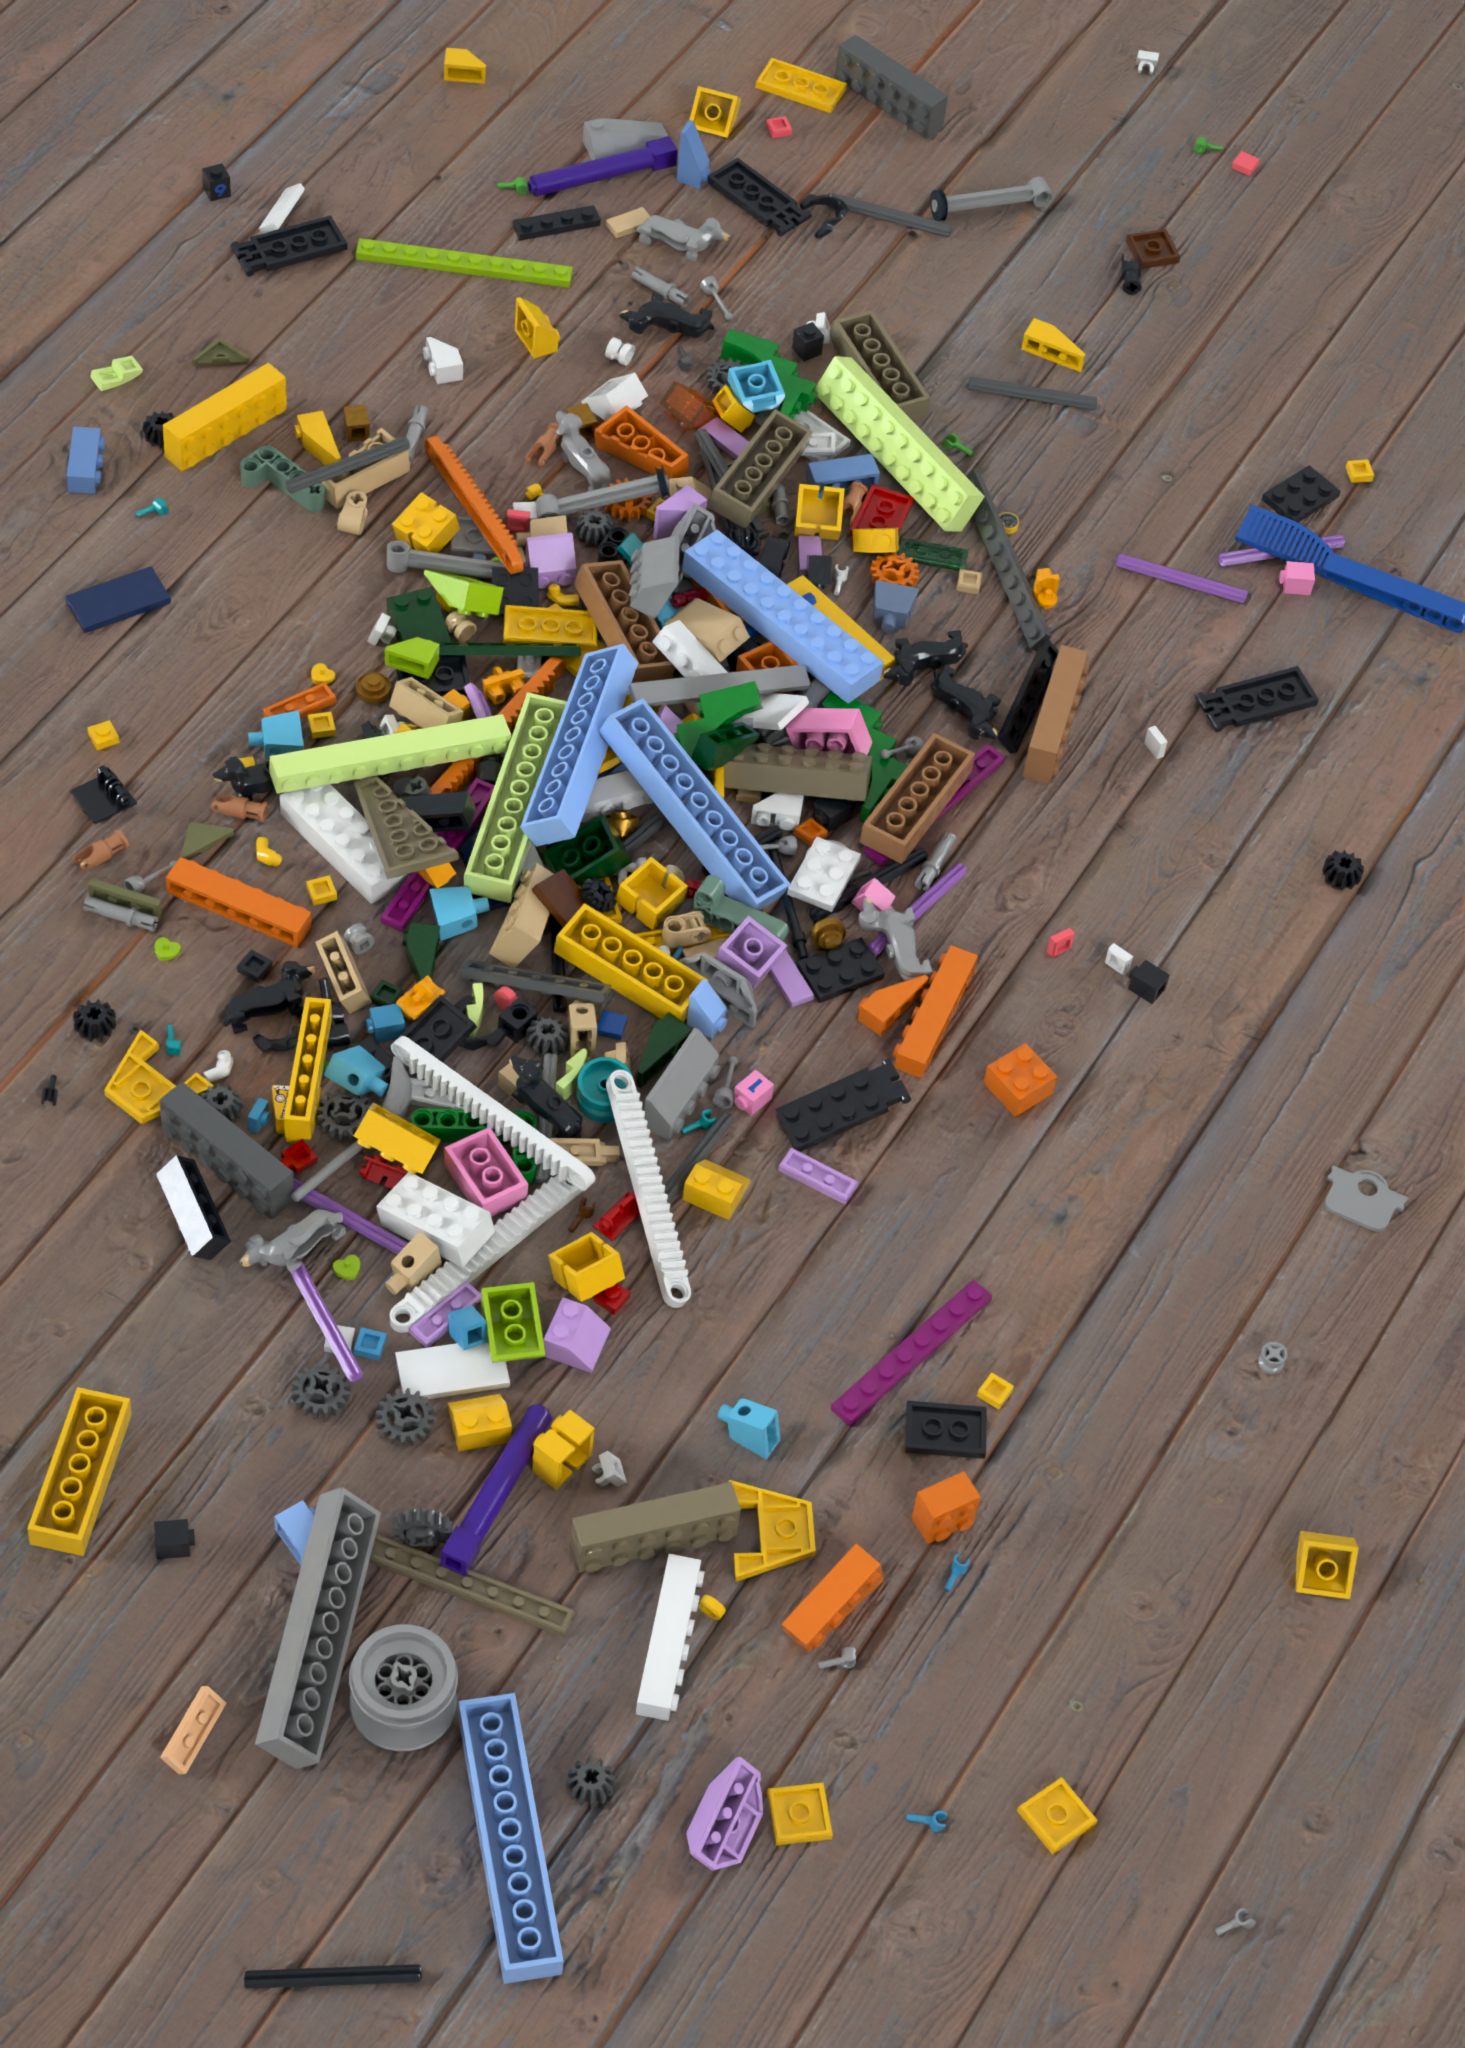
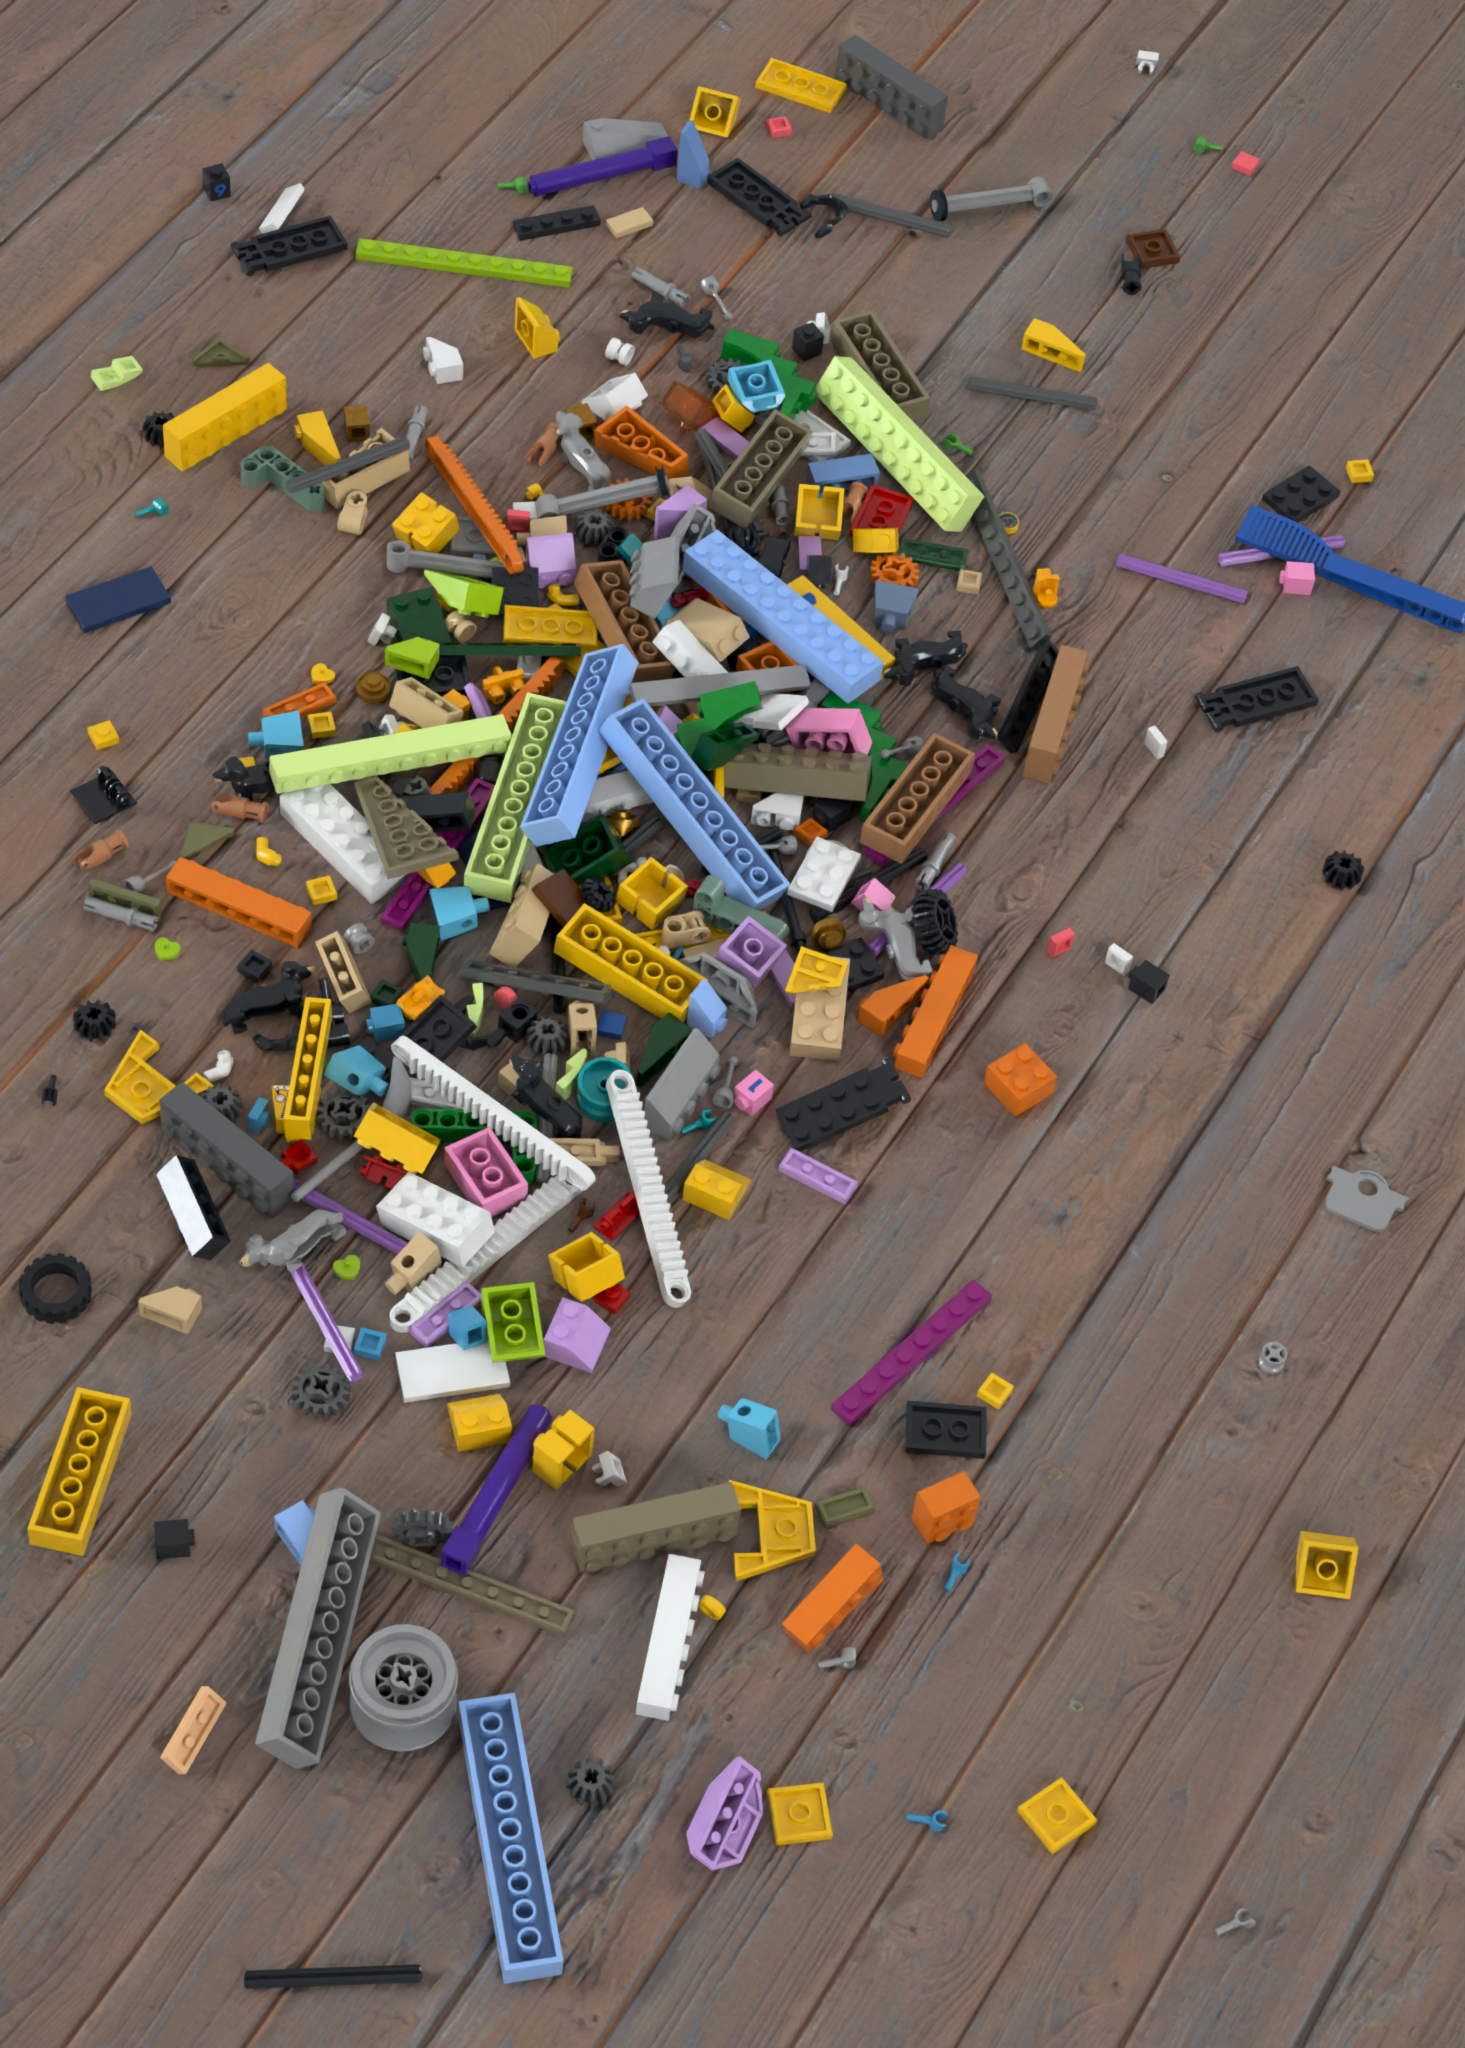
(51, 1265): none -> black tyre
(85, 460): medium blue brick -> none
(172, 1307): none -> tan slope
(173, 1046): teal hand -> none
(413, 1425): dark grey gear -> none
(463, 66): yellow slope -> none
(682, 236): light grey animal -> none
(815, 972): none -> yellow wing
(819, 1022): none -> tan brick
(845, 1507): none -> olive tile
(934, 921): none -> black gear

